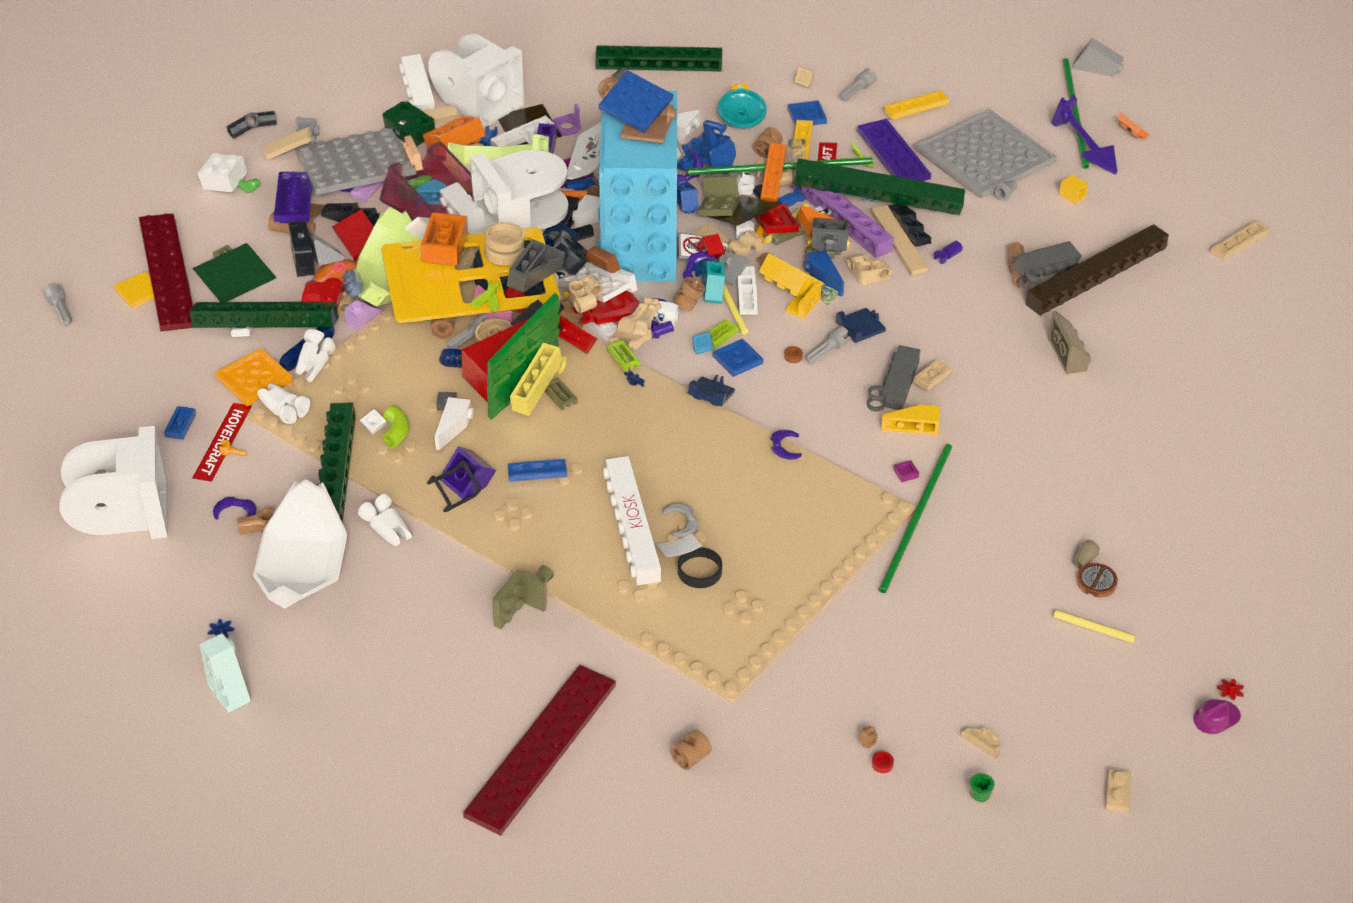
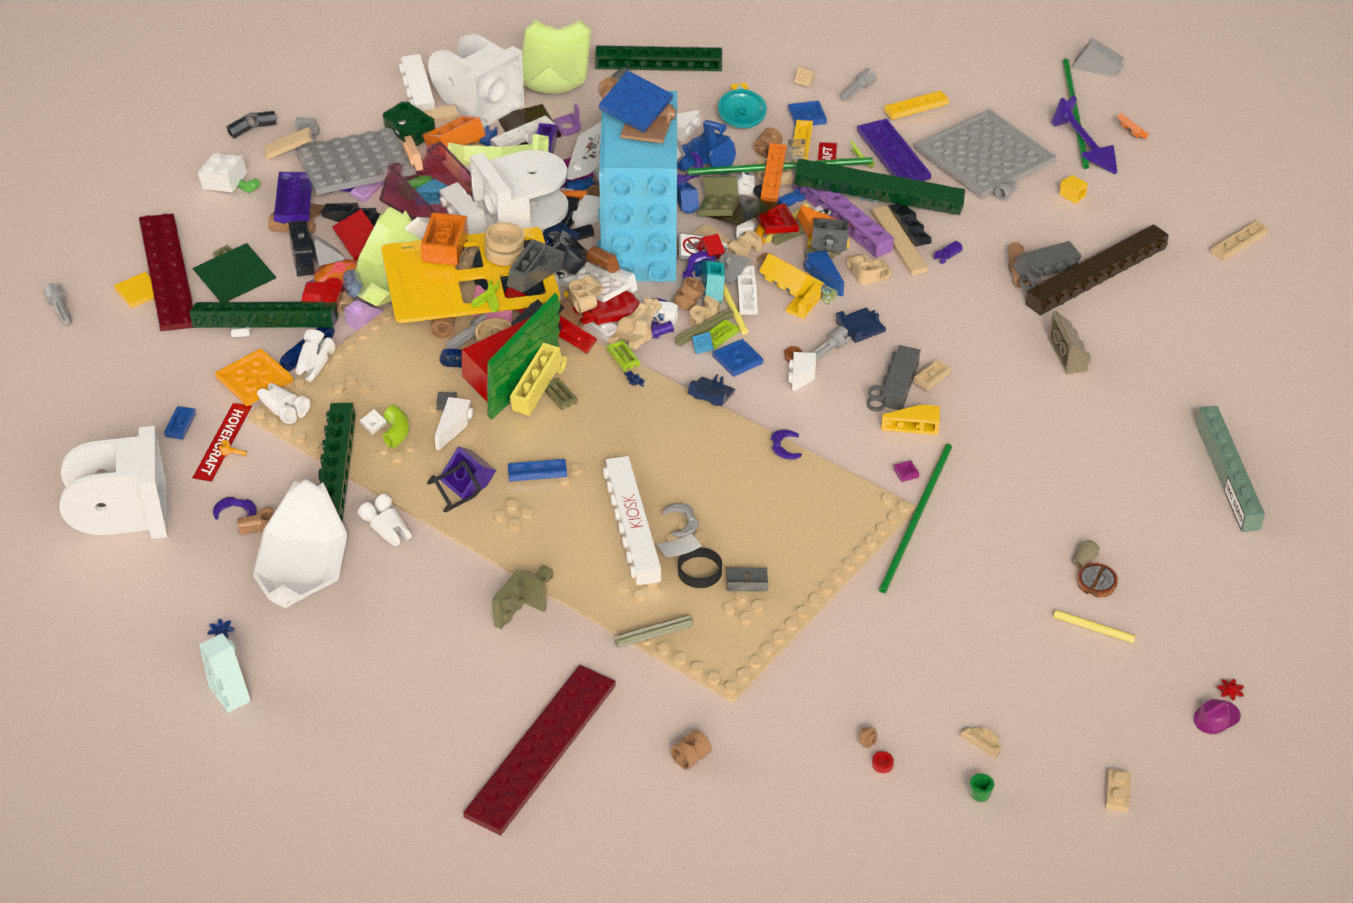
(555, 58): none -> yellowish green panel
(653, 631): none -> axle
(701, 313): none -> tan leg
(703, 327): none -> olive axle
(757, 579): none -> dark grey piece
(803, 369): none -> white slope
(1230, 469): none -> sand green brick

